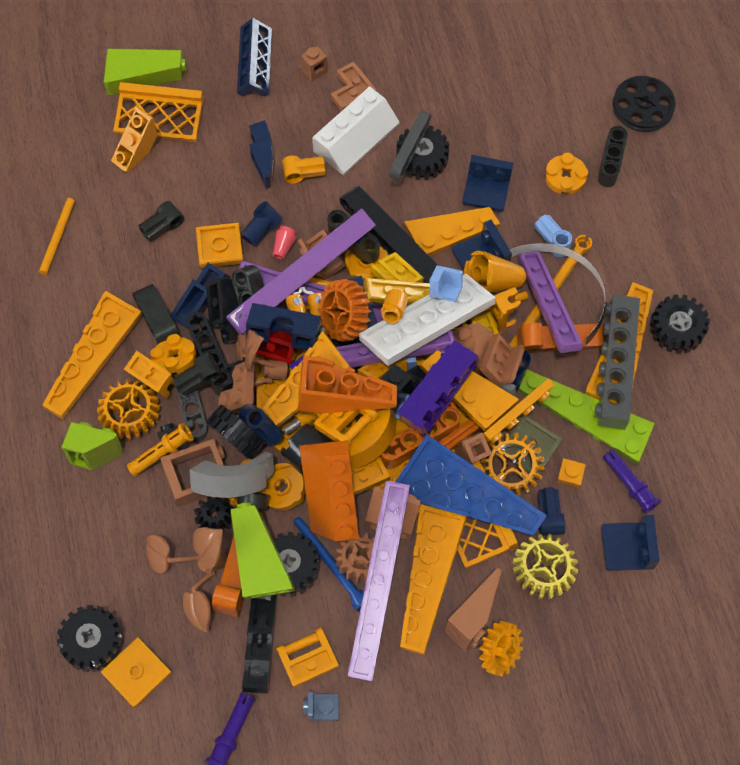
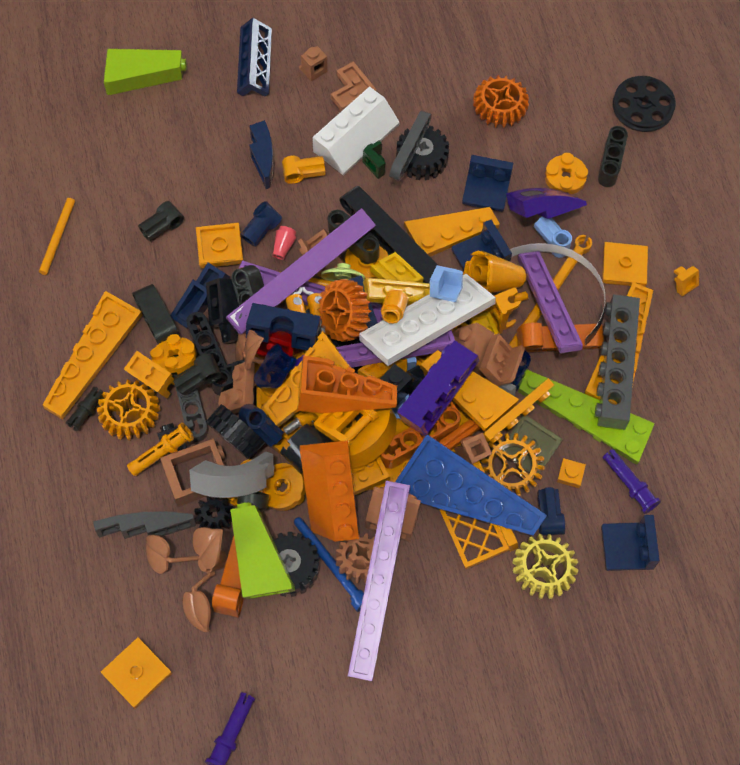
(85, 409): none -> pearl dark grey pin
(90, 446): lime slope -> none
(100, 646): black wheel -> none
(136, 140): light orange slope -> none
(151, 522): none -> dark grey slope
(165, 97): light orange fence -> none
(259, 644): black slope -> none
(277, 364): none -> clear blue piece
(310, 664): light orange plate -> none
(321, 707): sand blue bracket -> none
(341, 272): none -> yellowish green dish
(373, 160): none -> dark green bracket
(432, 562): light orange wing -> none
(469, 621): nougat slope -> none
(501, 648): light orange gear -> none
(505, 101): none -> orange gear
(543, 202): none -> dark purple slope
(624, 264): none -> light orange plate
(679, 312): black wheel -> none
(686, 279): none -> light orange tile

